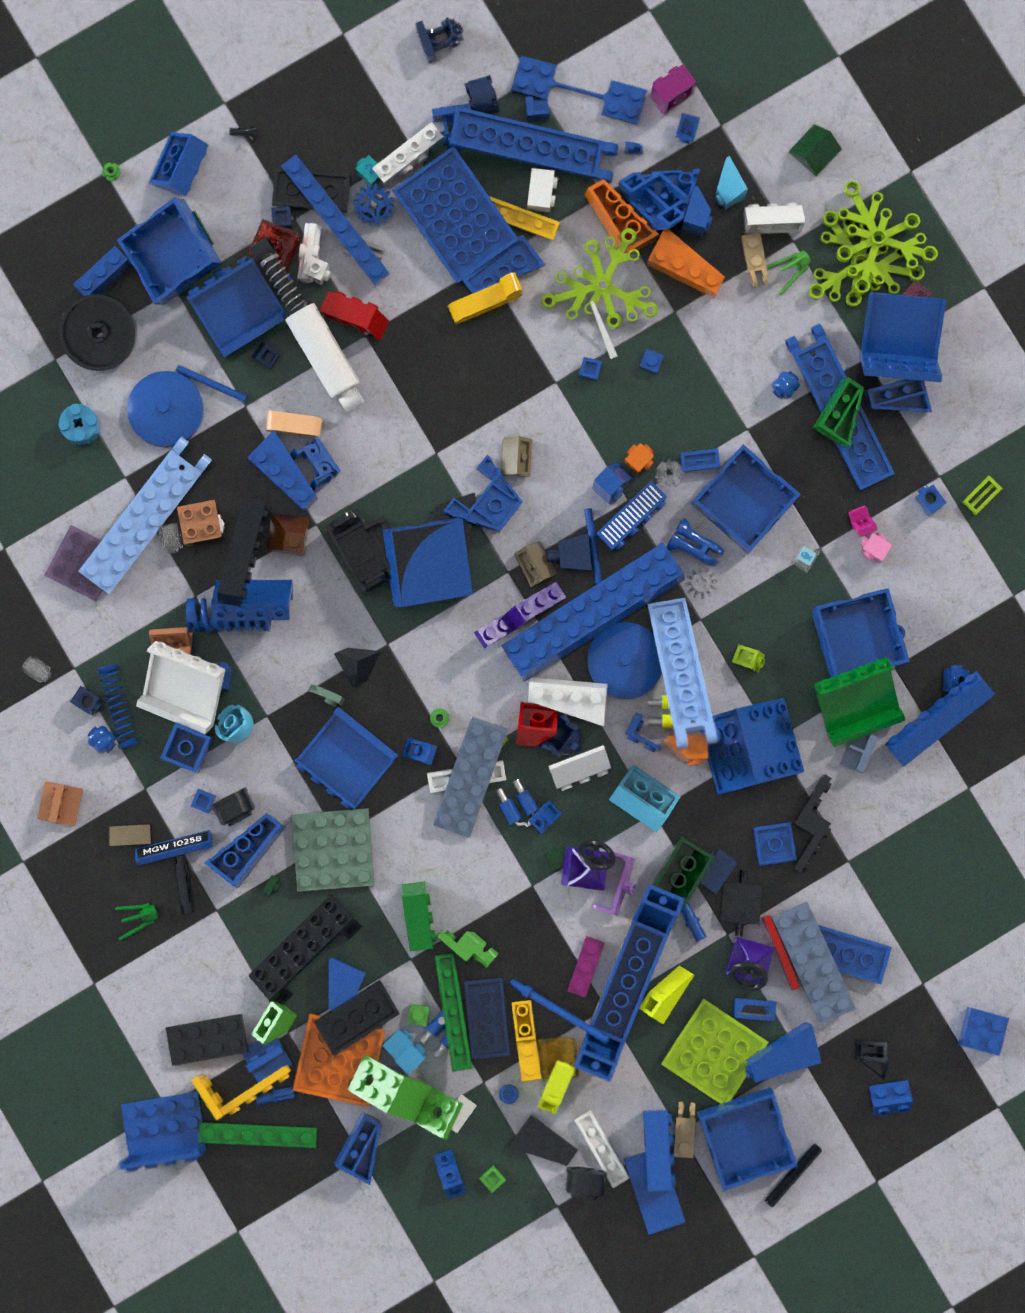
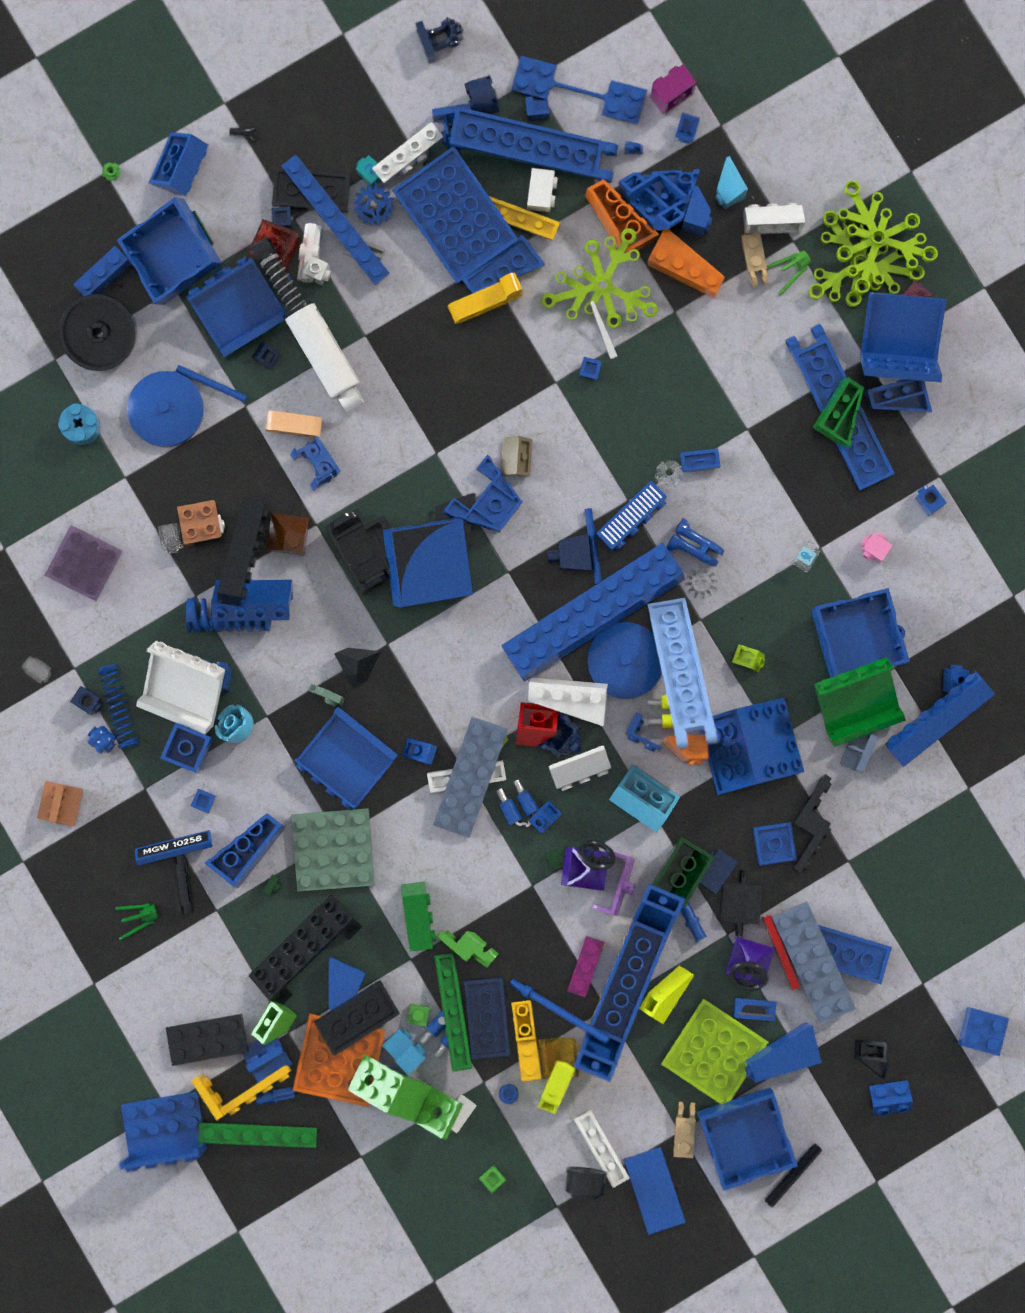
(129, 835): dark tan slope -> none
(141, 518): light blue hinge -> none
(174, 637): nougat bracket -> none
(234, 807): black wheel -> none
(278, 466): blue wedge -> none
(354, 313): red wedge -> none
(360, 1148): blue wedge -> none
(444, 722): bright green plate -> none
(449, 1174): blue bracket -> none
(520, 615): bracket -> none
(535, 563): dark tan panel -> none
(543, 1142): black wing -> none
(611, 482): blue wedge -> none
(639, 458): orange brick -> none
(651, 361): blue plate -> none
(657, 1150): blue brick -> none
(745, 499): blue tile -> none
(785, 385): blue piece -> none
(816, 149): dark green slope -> none
(862, 522): dark pink bracket -> none
(970, 507): lime tile -> none

